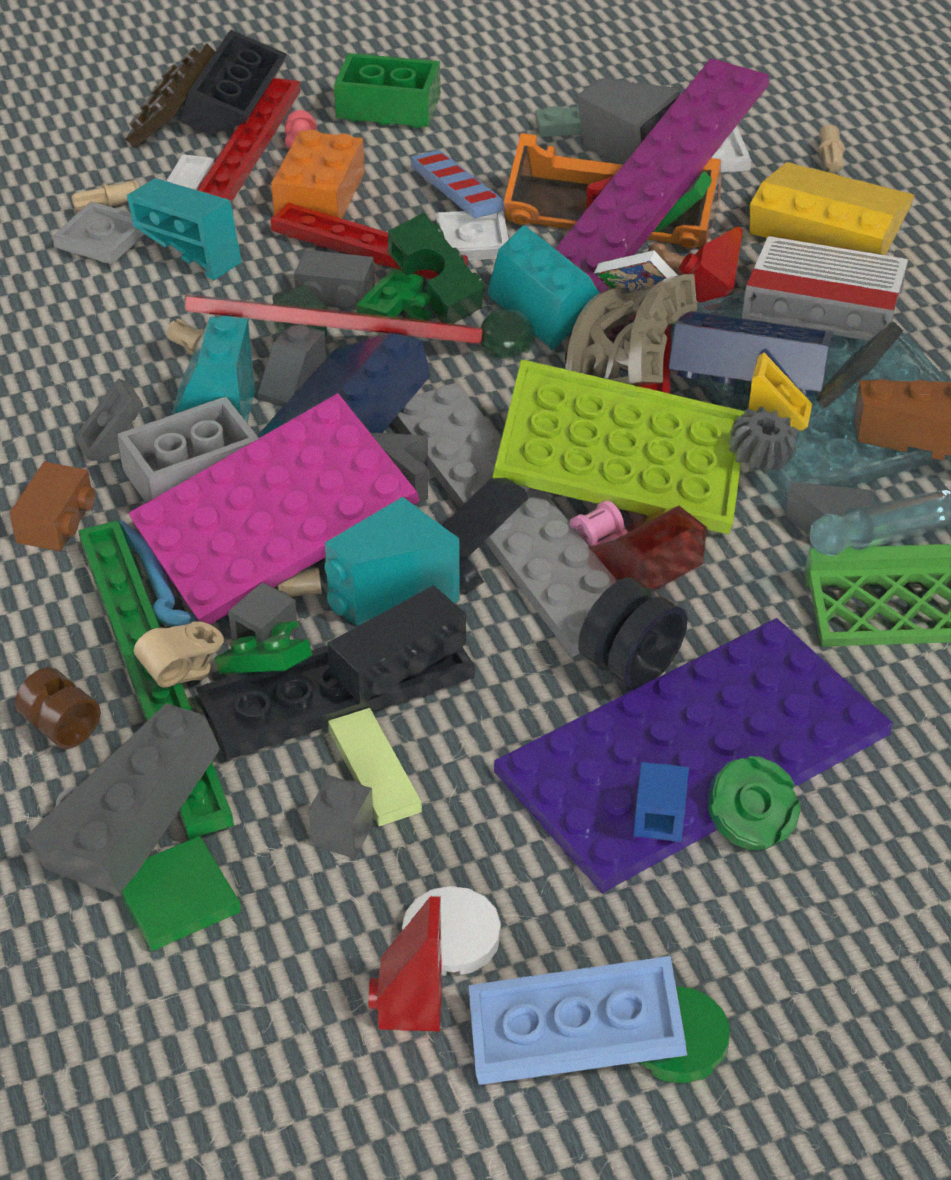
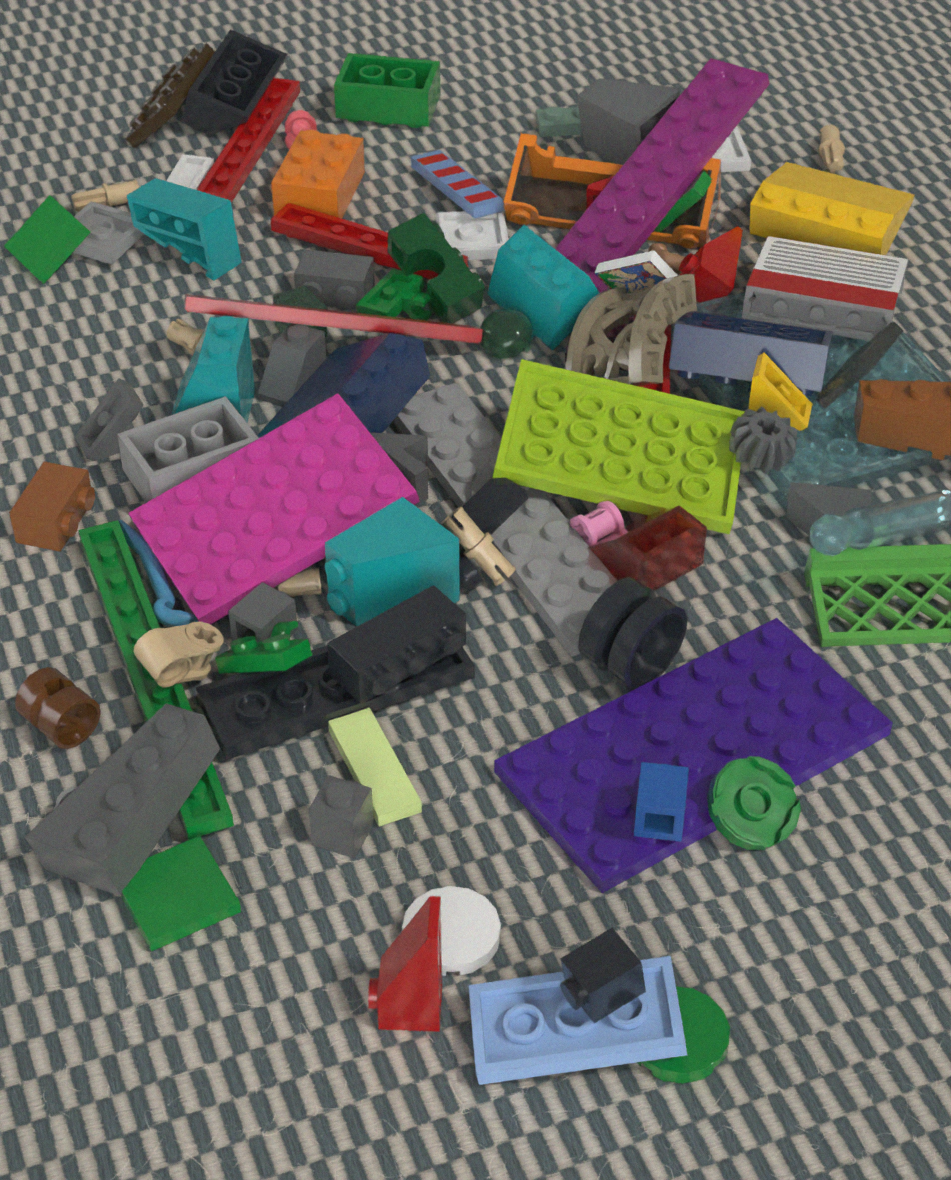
(47, 239): none -> green tile
(478, 546): none -> tan pin
(602, 976): none -> black brick

